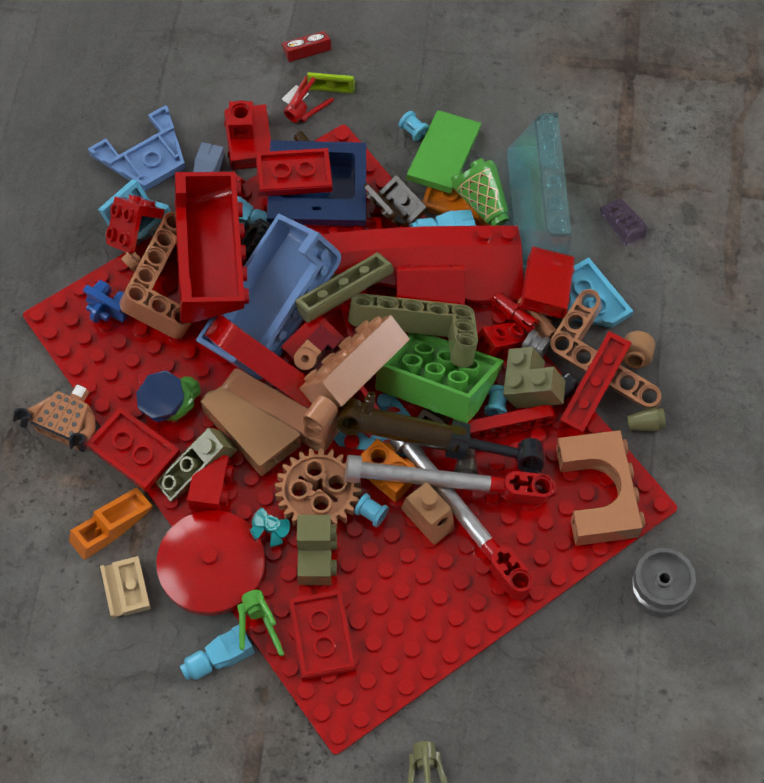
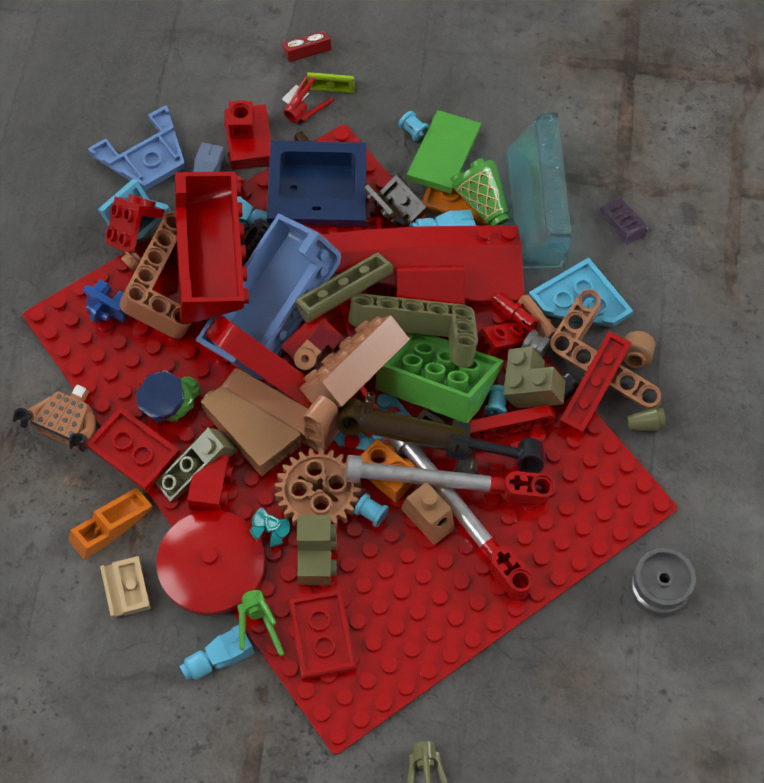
(293, 172): red tile -> none
(547, 282): red piece -> none
(607, 454): nougat arch -> none

